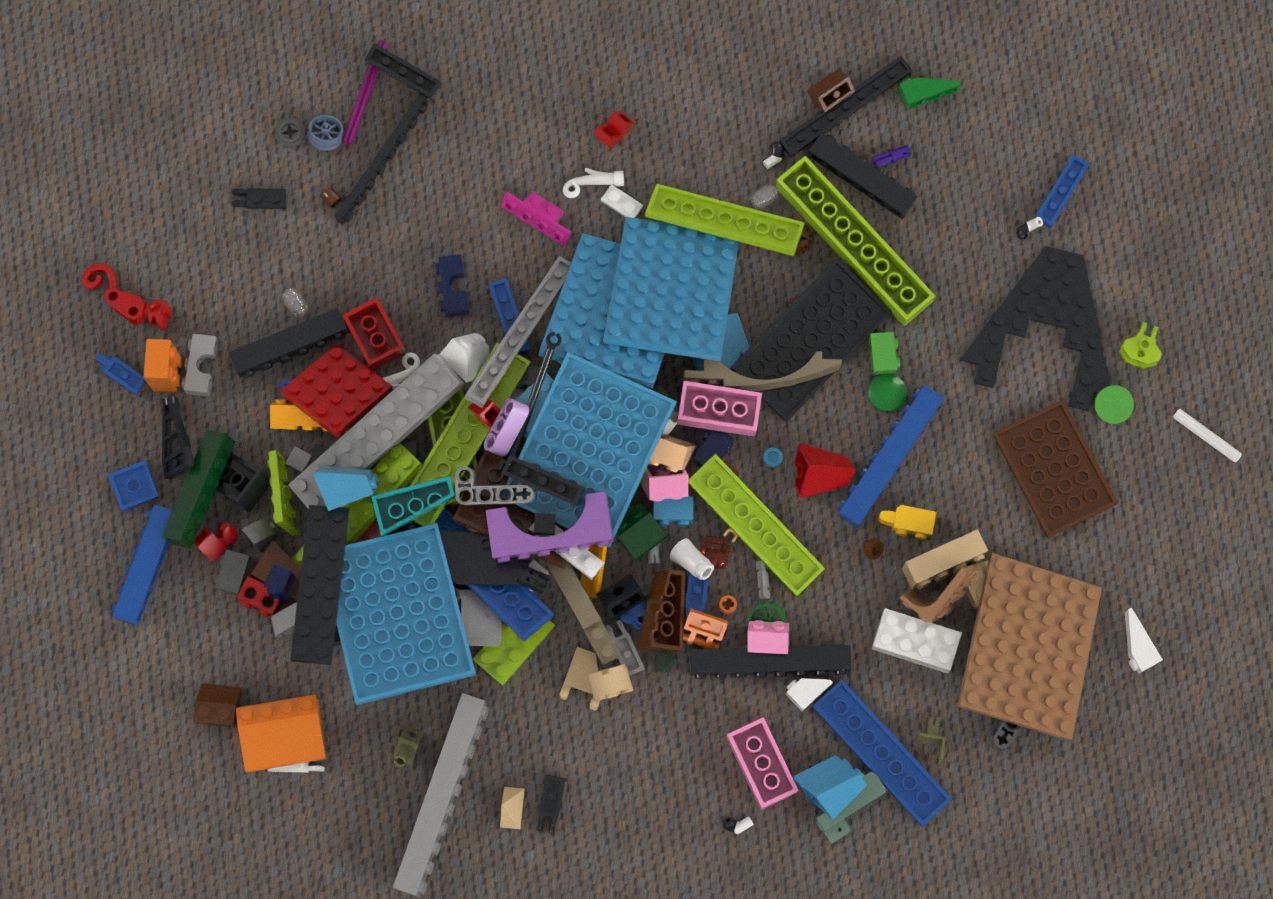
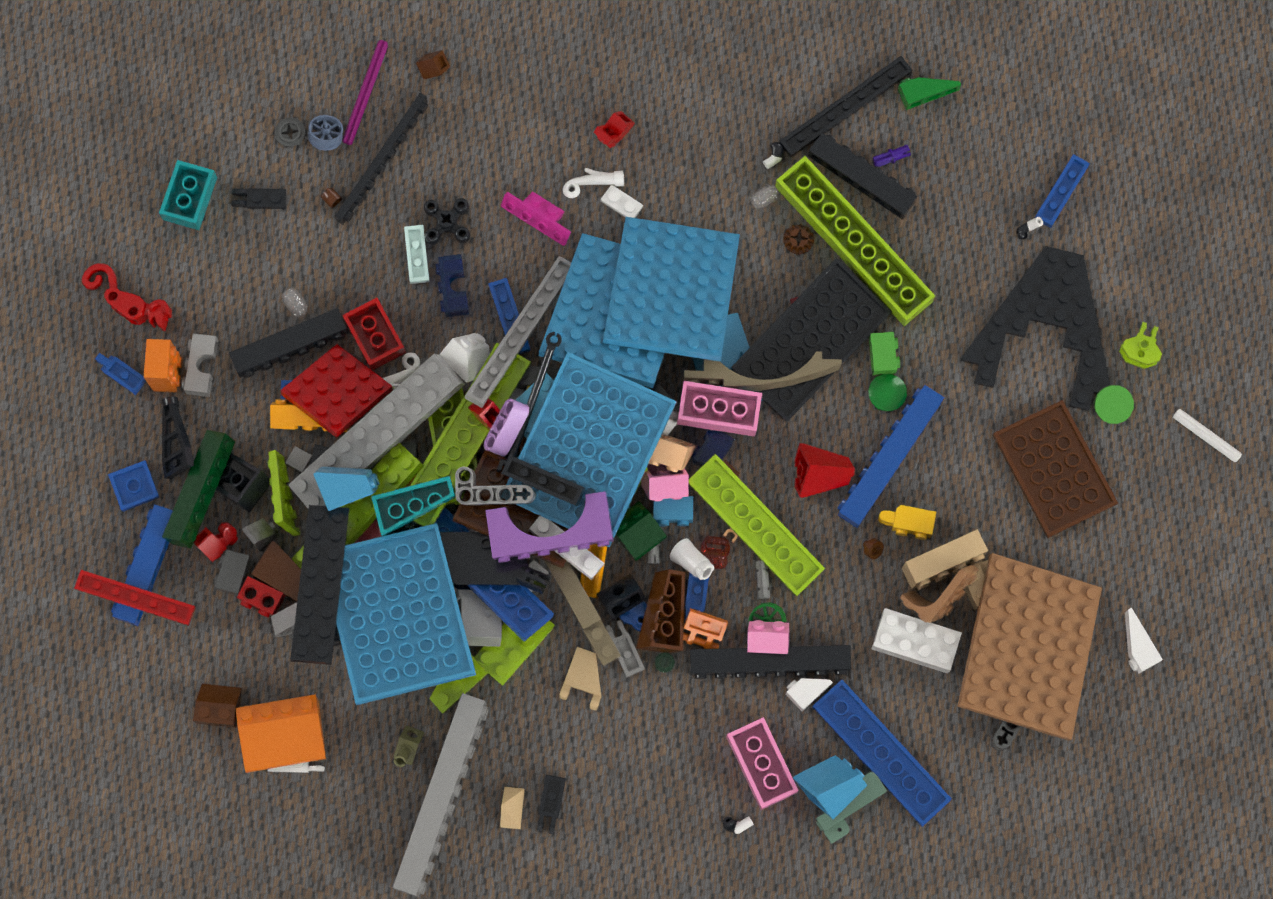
(134, 597): none -> red plate
(188, 195): none -> teal brick
(279, 582): clear blue brick -> none
(402, 71): black brick -> none
(416, 254): none -> light aqua plate
(433, 64): none -> reddish brown panel
(442, 227): none -> black gear
(449, 693): none -> lime wing
(544, 524): black tile -> none
(610, 682): tan brick -> none
(723, 600): orange bush -> none
(725, 219): lime plate -> none
(772, 457): dark azure tile -> none
(831, 90): reddish brown brick -> none
(932, 736): olive bracket -> none

